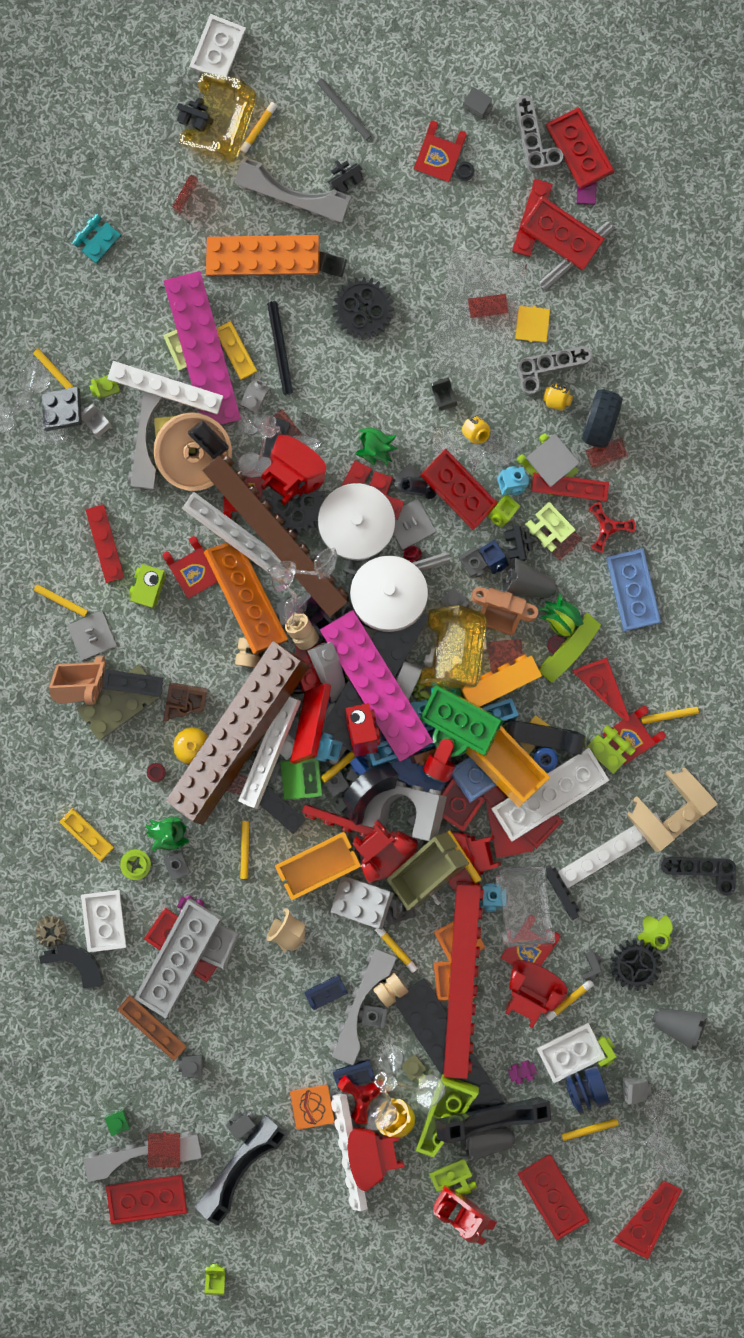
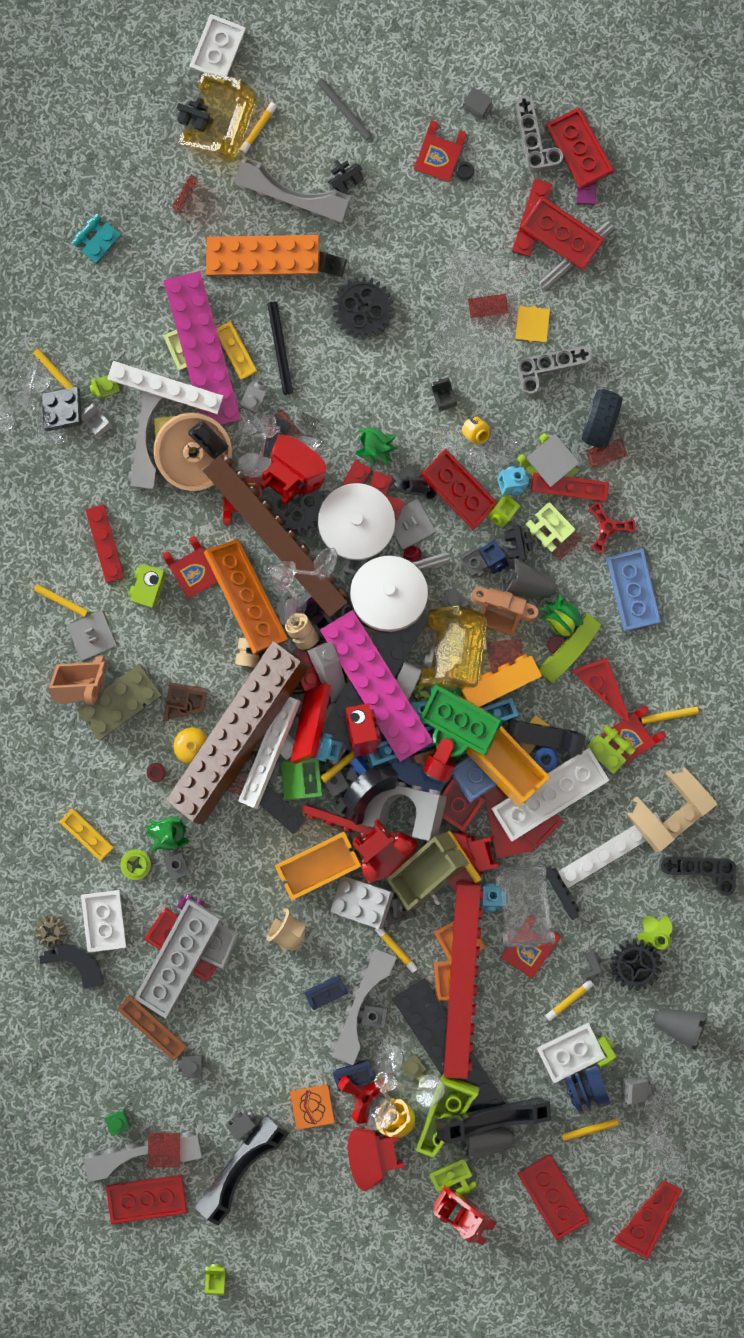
(133, 683): black plate -> none
(230, 531): white plate -> none
(244, 850): yellow bar -> none
(344, 1126): white plate -> none
(392, 988): tan wheel -> none
(518, 1072): magenta piece -> none
(534, 990): red piece -> none
(557, 397): yellow head -> none

